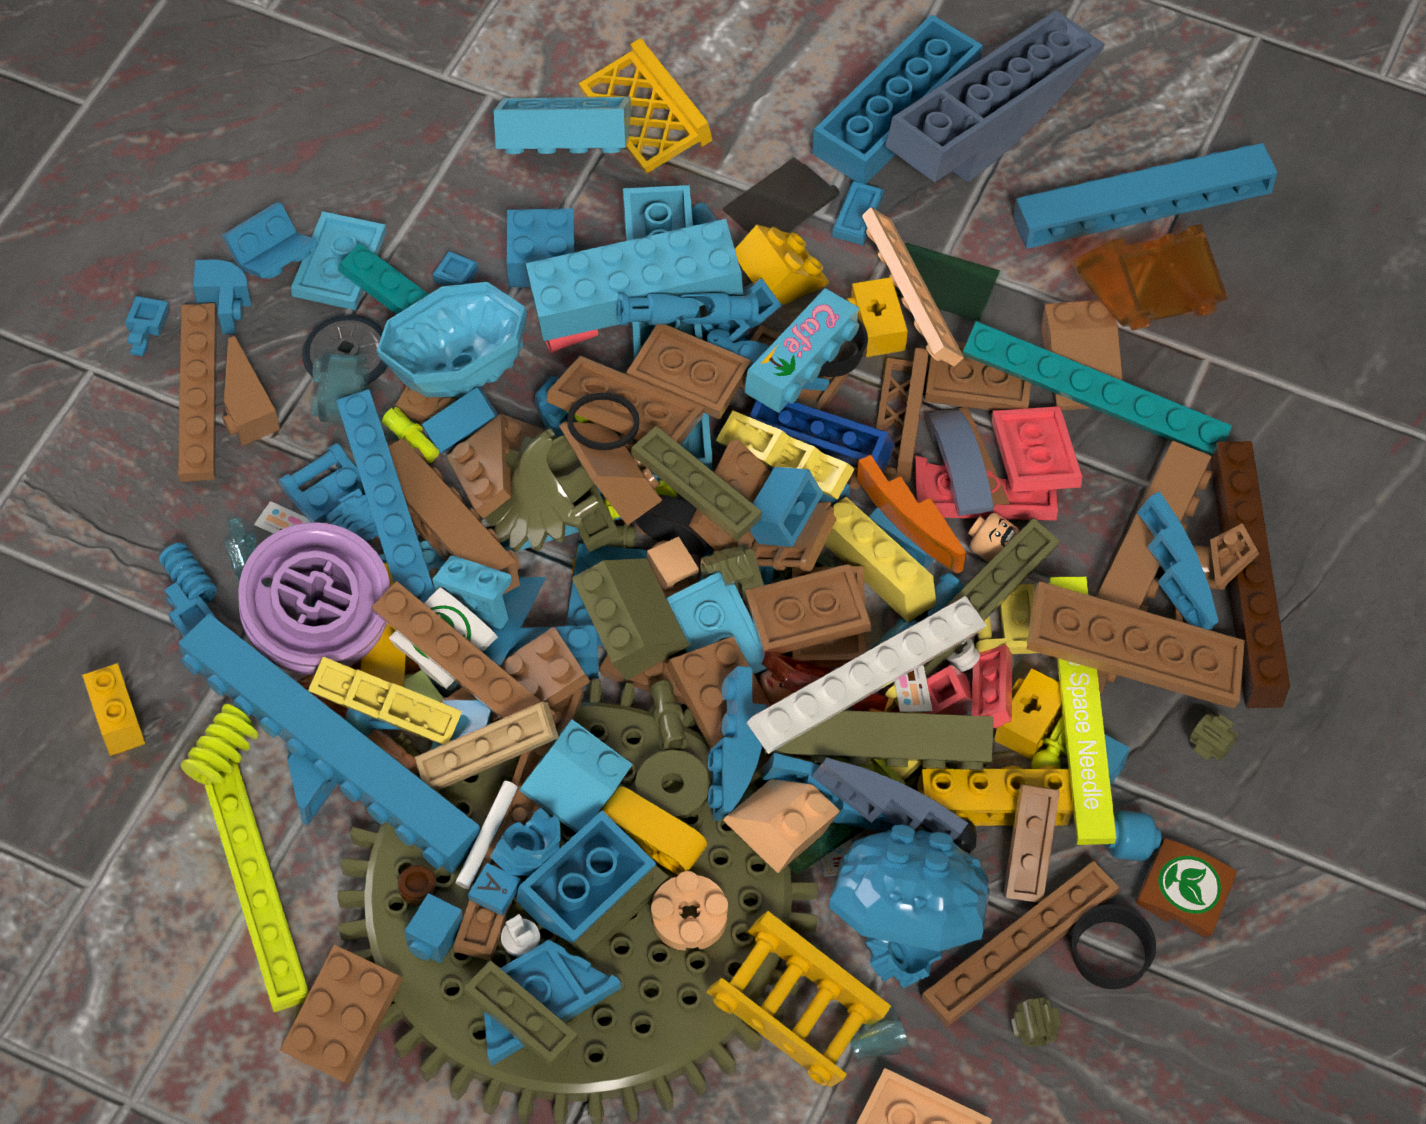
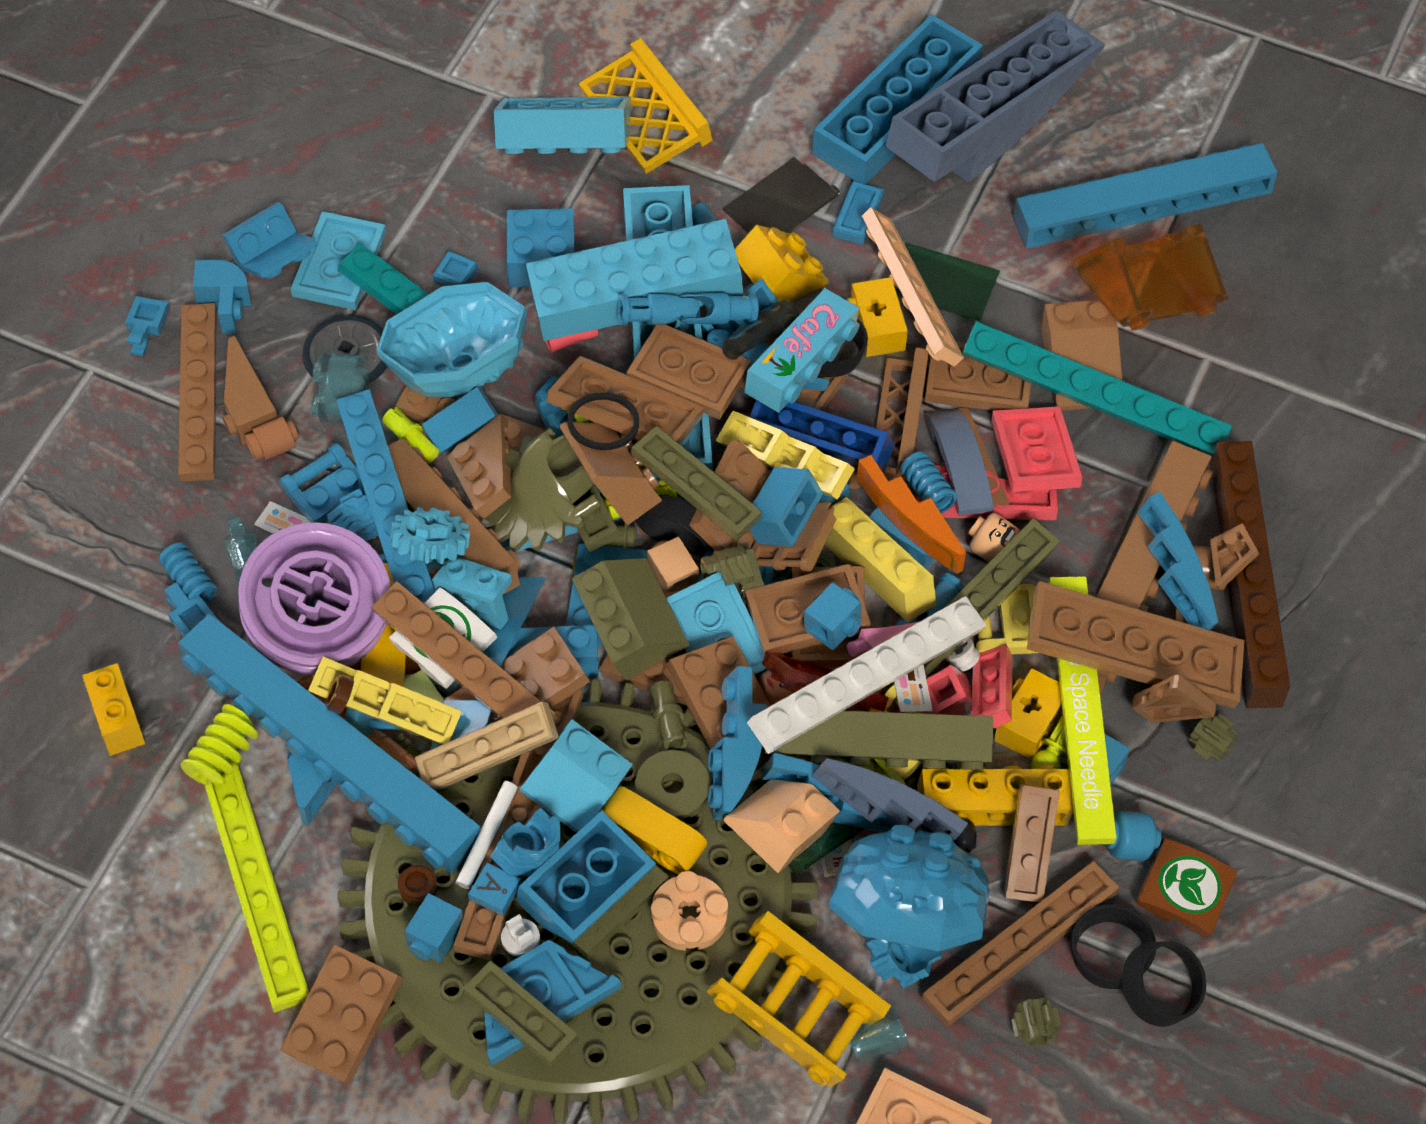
(271, 438): none -> nougat brick
(339, 694): none -> reddish brown tile
(430, 535): none -> medium azure gear
(769, 326): none -> clear smoke pin
(833, 616): none -> dark azure brick
(873, 637): none -> bright pink piece
(928, 481): none -> dark azure piece
(1134, 987): none -> black tyre
(1173, 701): none -> medium nougat wing

